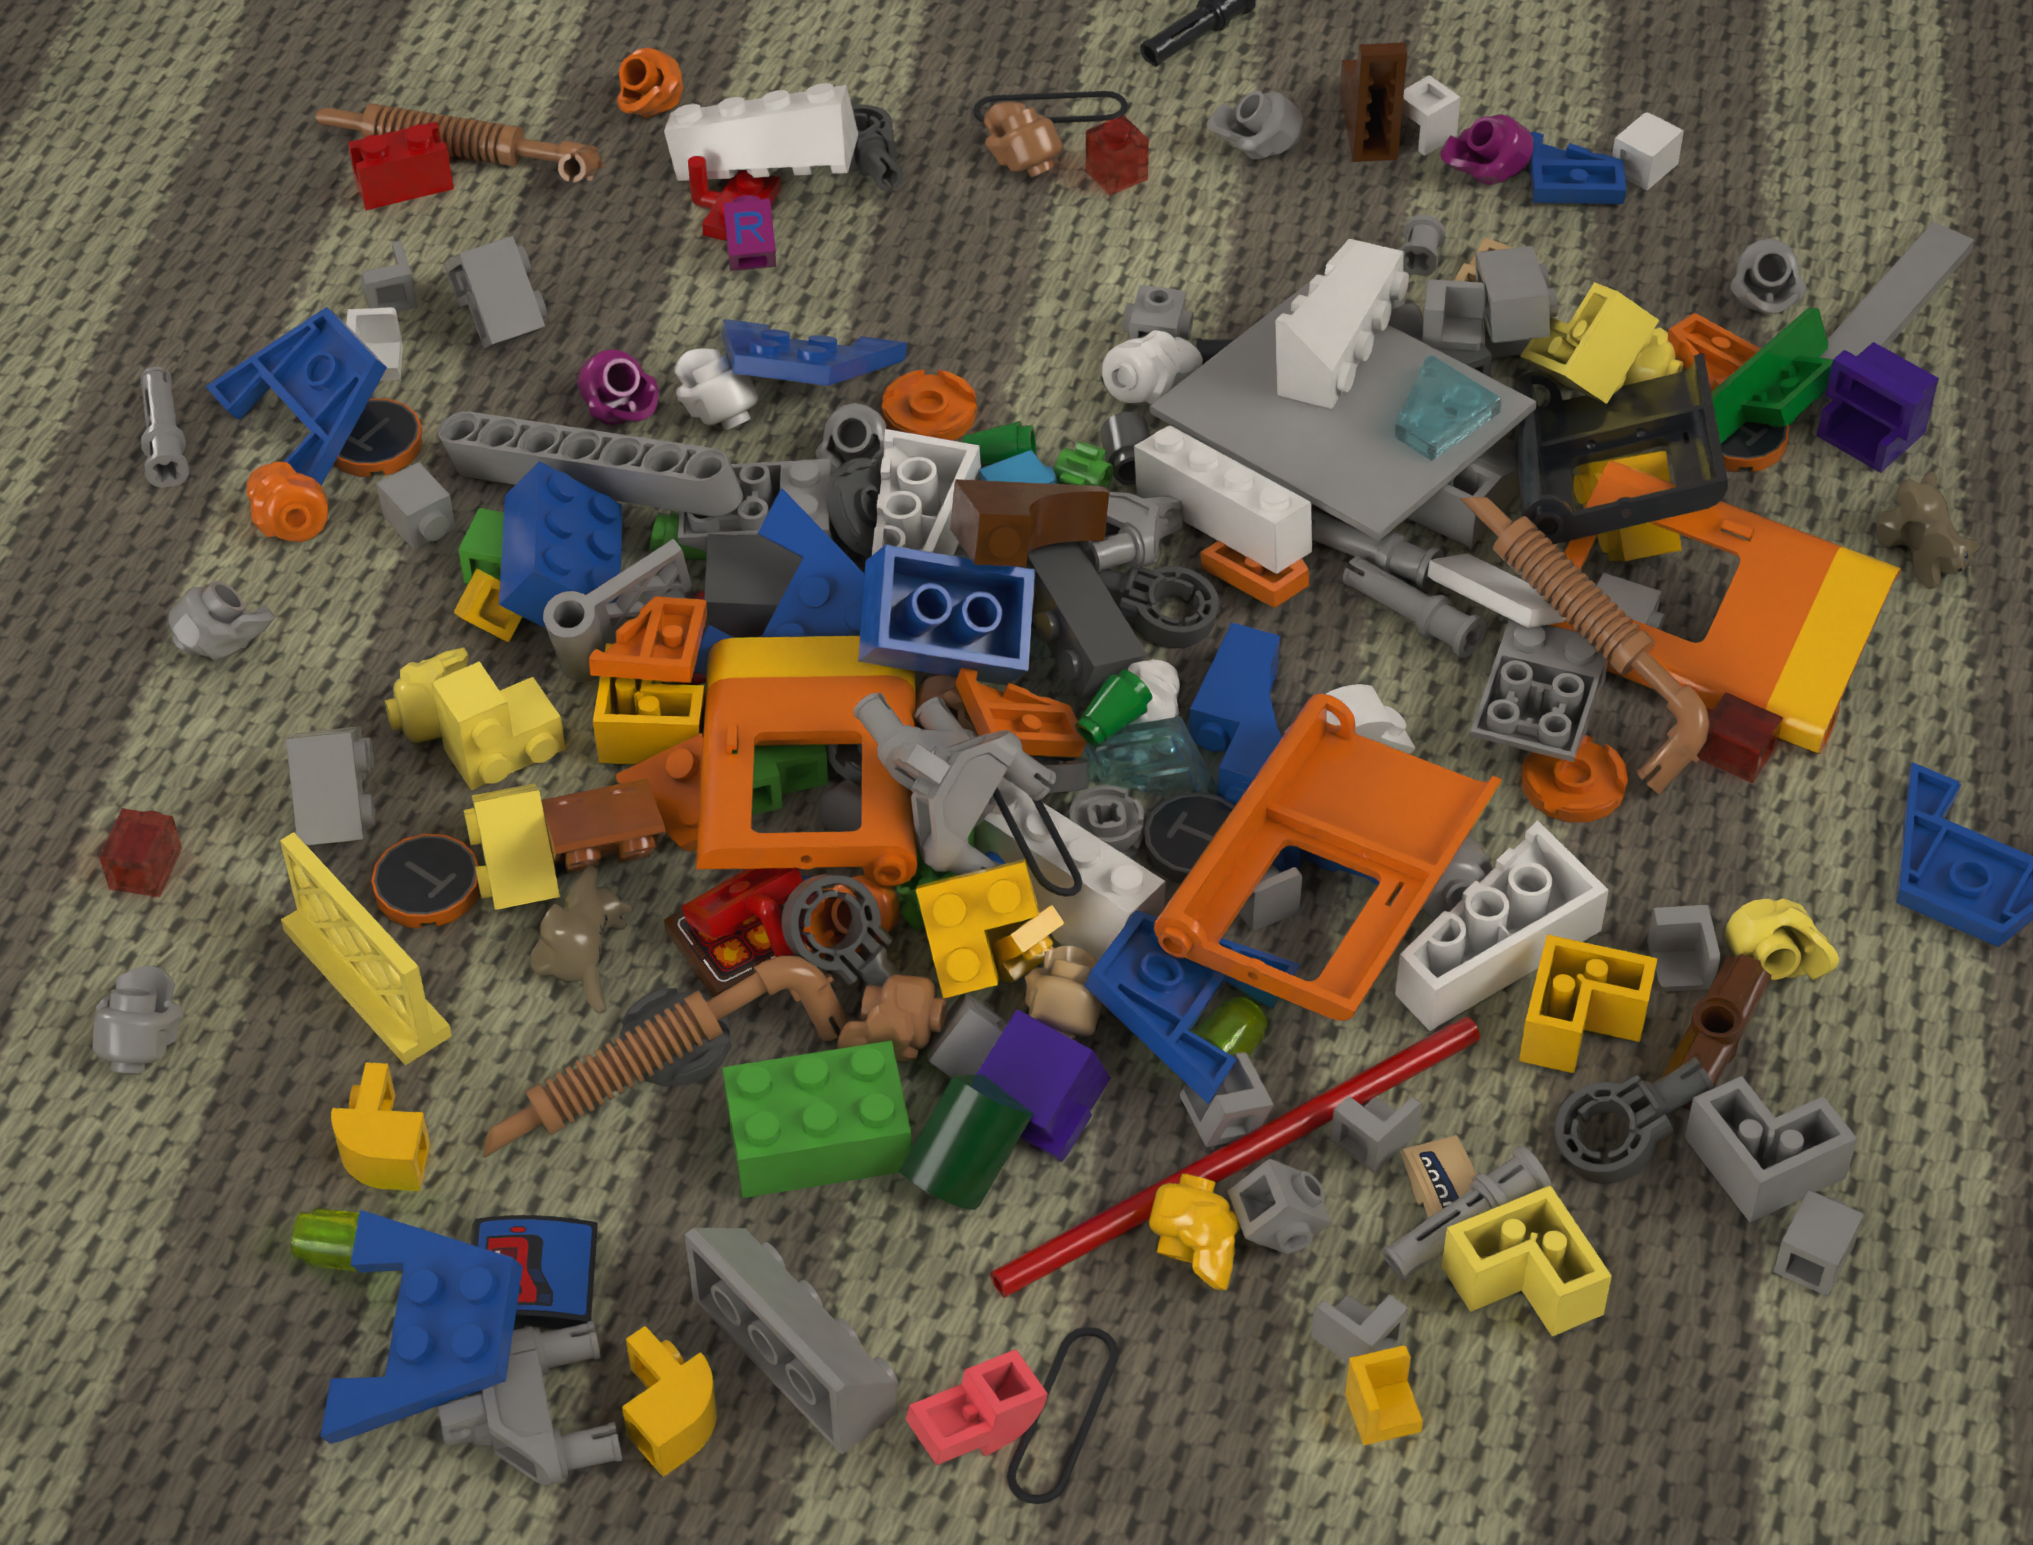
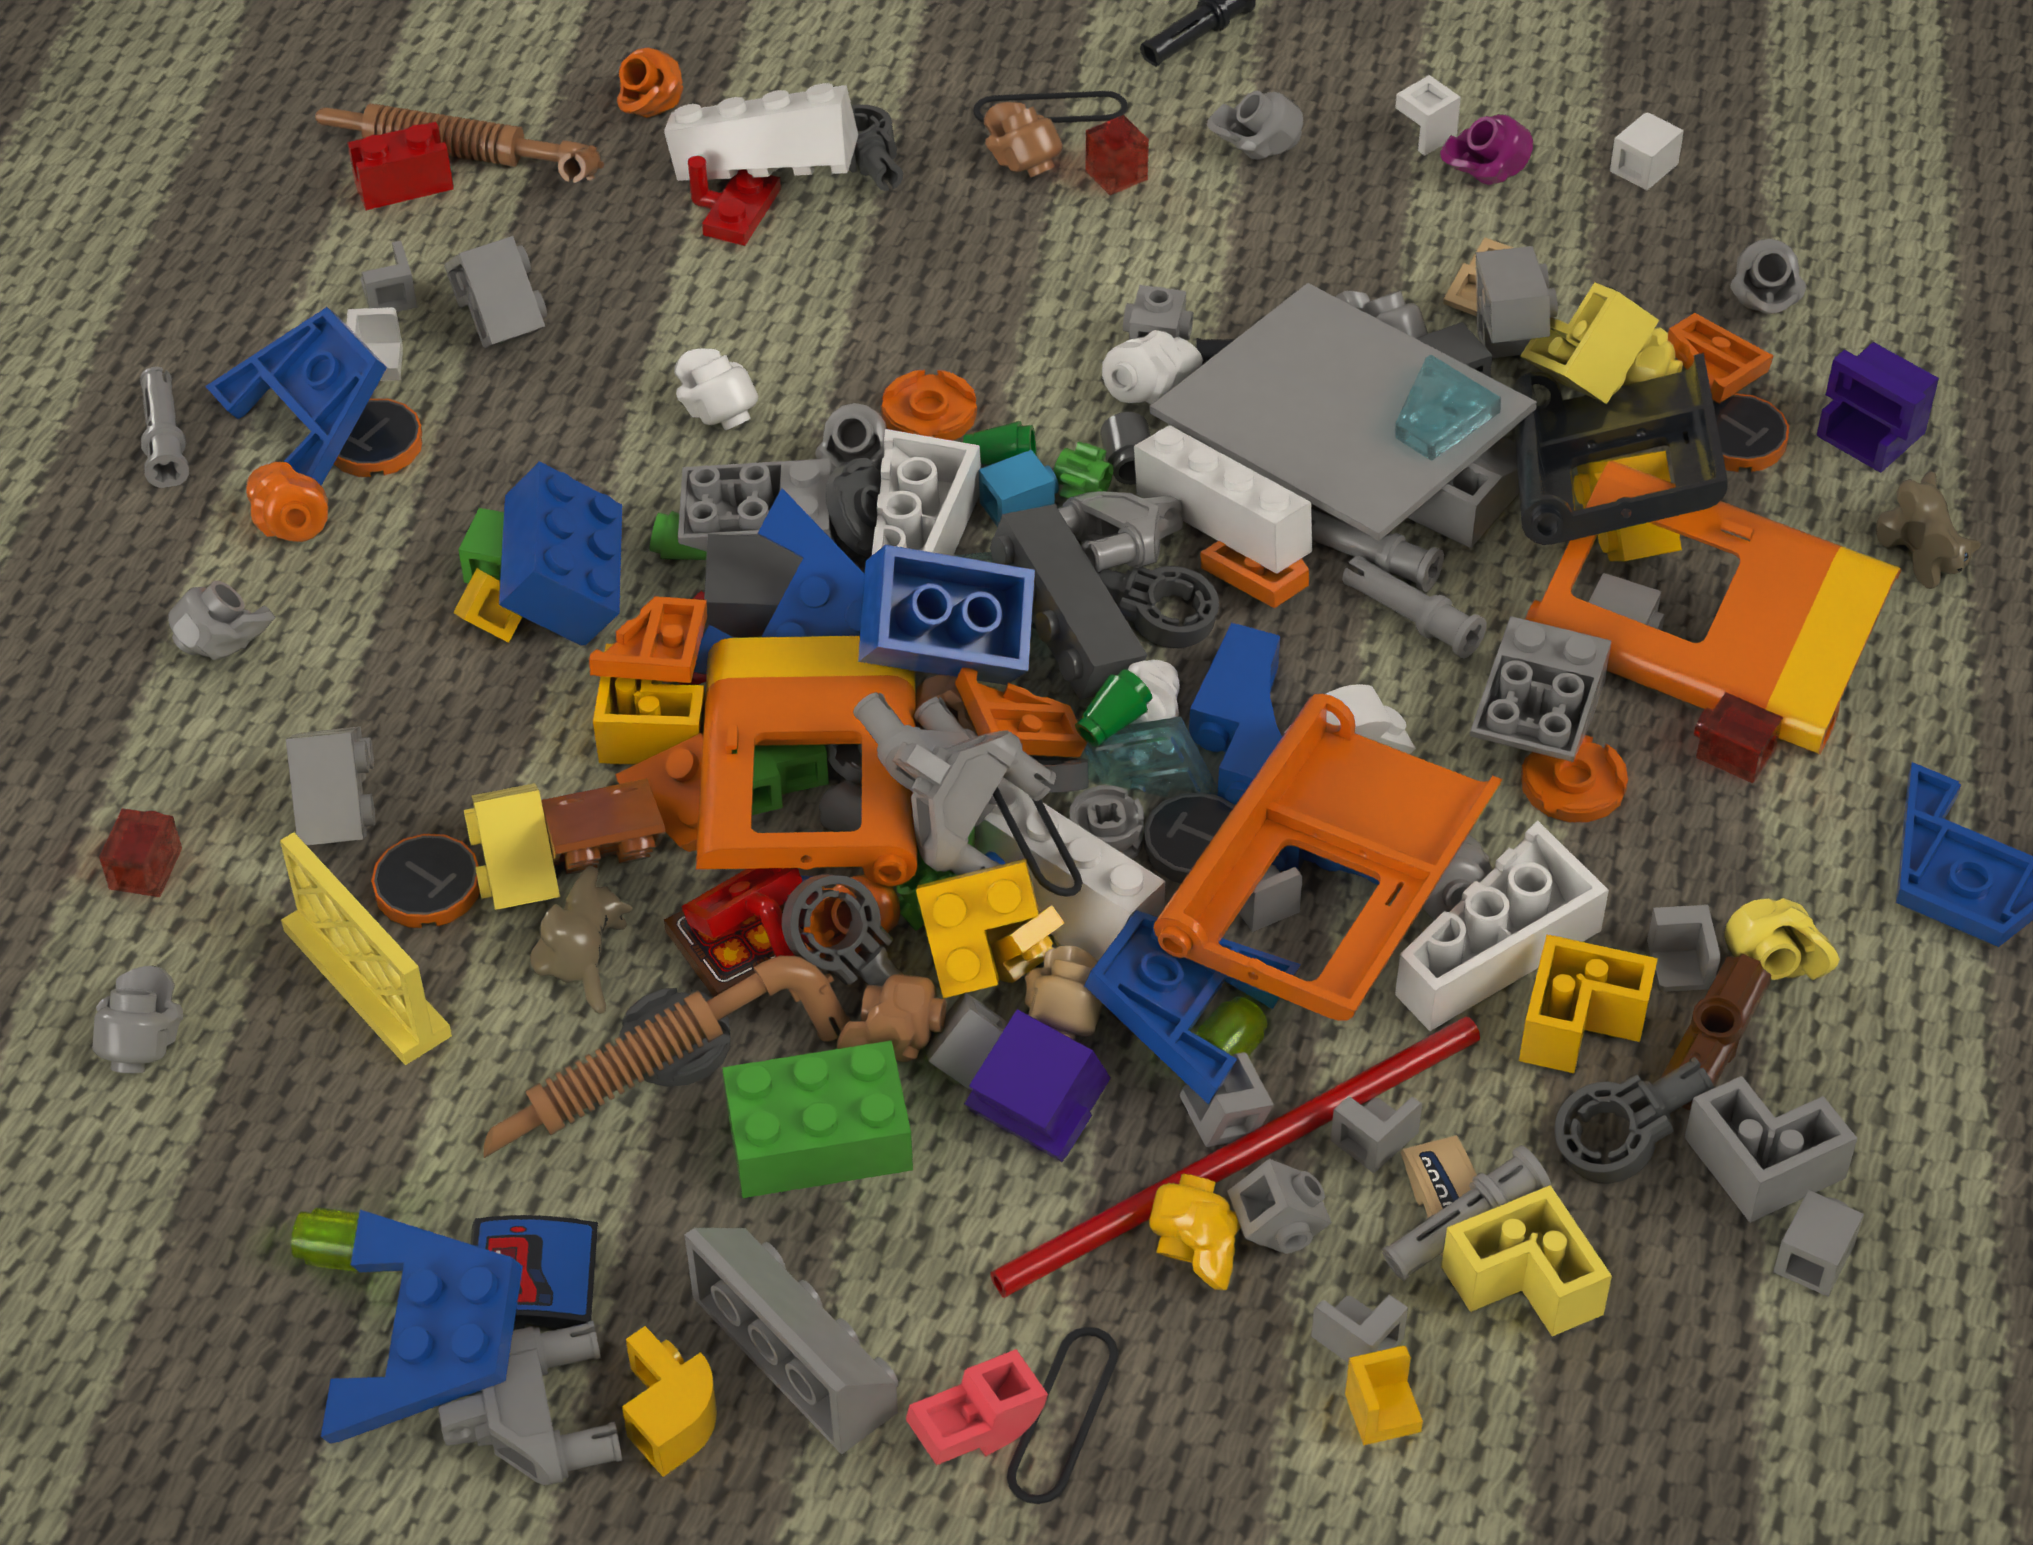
(381, 1144): yellow brick -> none
(414, 700): light yellow head -> none
(416, 505): light grey brick -> none
(494, 730): light yellow brick -> none
(588, 622): light grey piece -> none
(611, 463): light grey beam -> none
(617, 388): magenta head -> none
(749, 233): magenta brick -> none
(820, 360): blue wing -> none
(966, 1141): dark green brick -> none
(1008, 519): reddish brown arch -> none
(1337, 322): white wedge -> none
(1373, 100): reddish brown arch -> none
(1422, 238): light grey bush -> none
(1453, 314): light grey panel -> none
(1493, 589): white tile -> none
(1574, 175): blue wing -> none
(1605, 627): medium nougat piece -> none
(1777, 379): green bracket -> none
(1901, 292): light grey tile -> none

